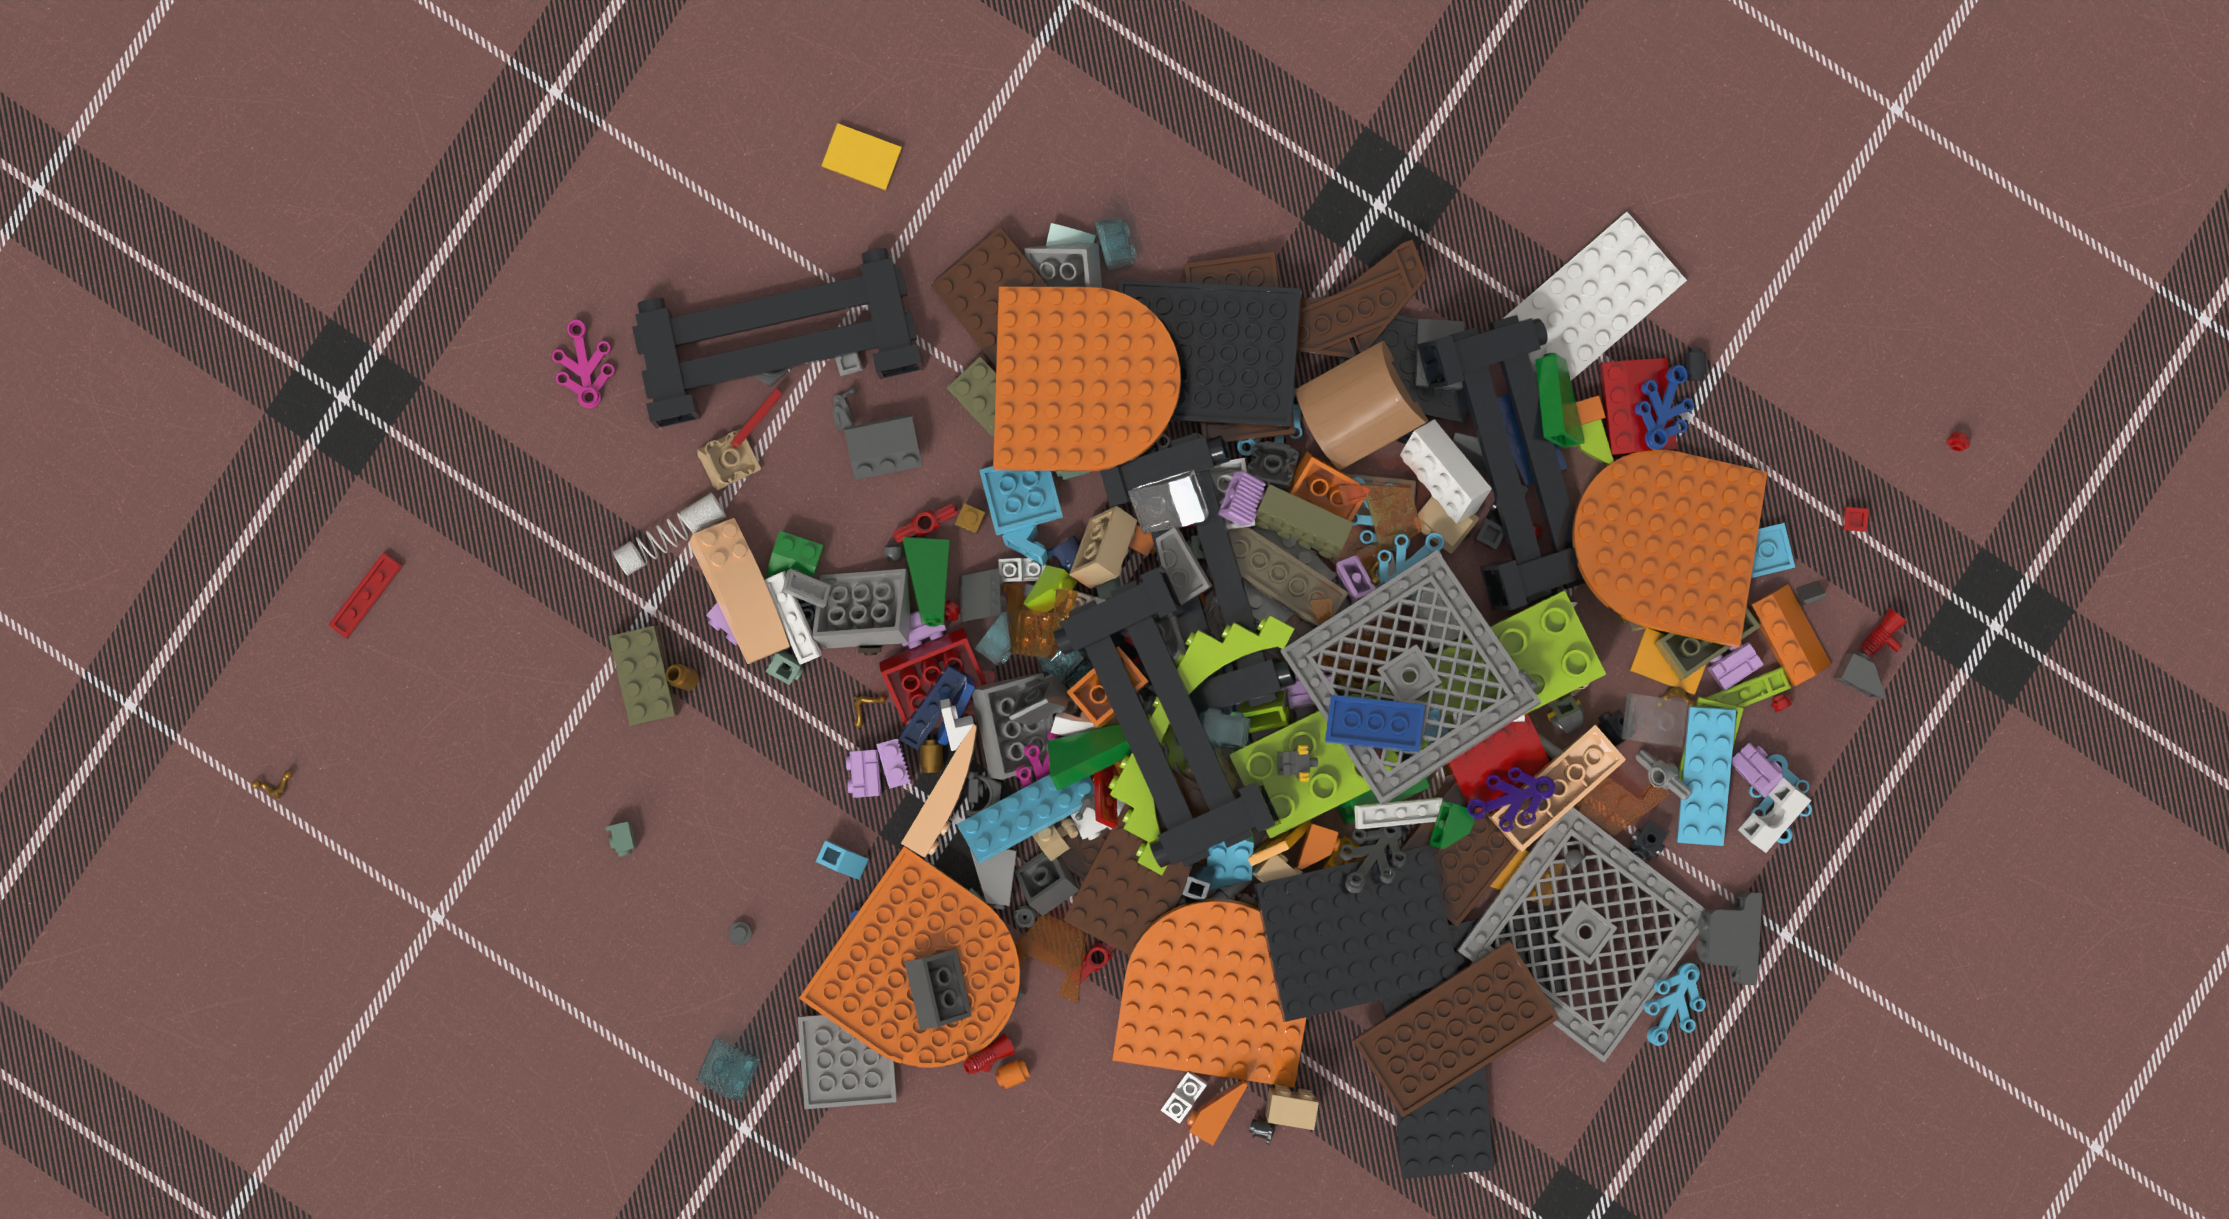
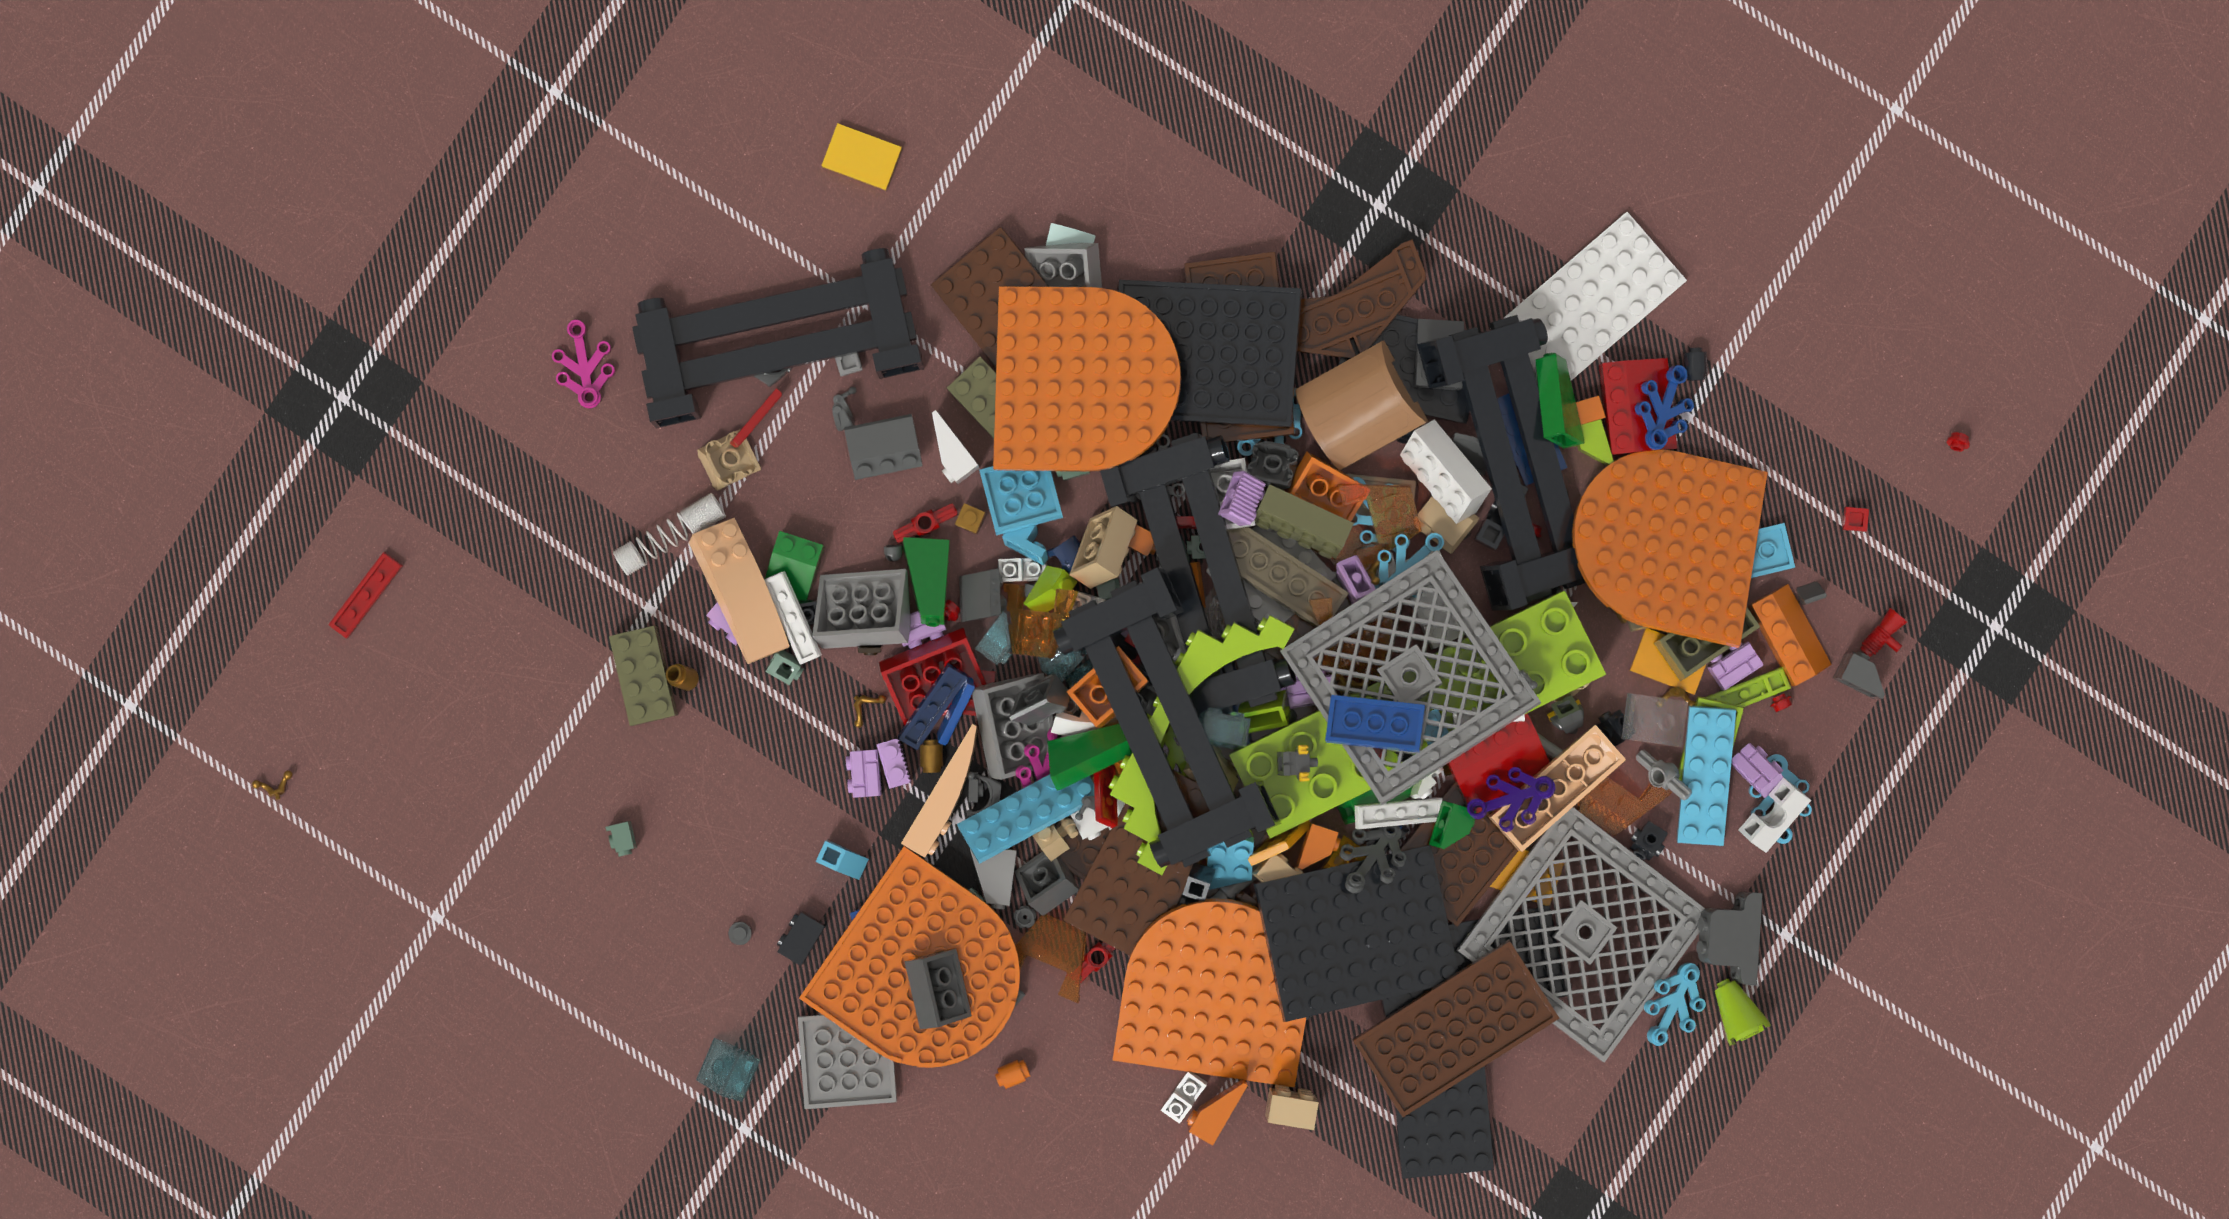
(800, 938): none -> black brick
(806, 588): light grey plate -> none
(953, 455): none -> white slope
(956, 727): white slope -> none
(986, 1057): red piece -> none
(1115, 244): clear light blue slope -> none
(1169, 503): clear slope -> none
(1181, 566): light grey wing -> none
(1262, 1129): black brick -> none
(1423, 788): none -> white slope
(1574, 858): dark grey hinge -> none
(1738, 1012): none -> lime cone

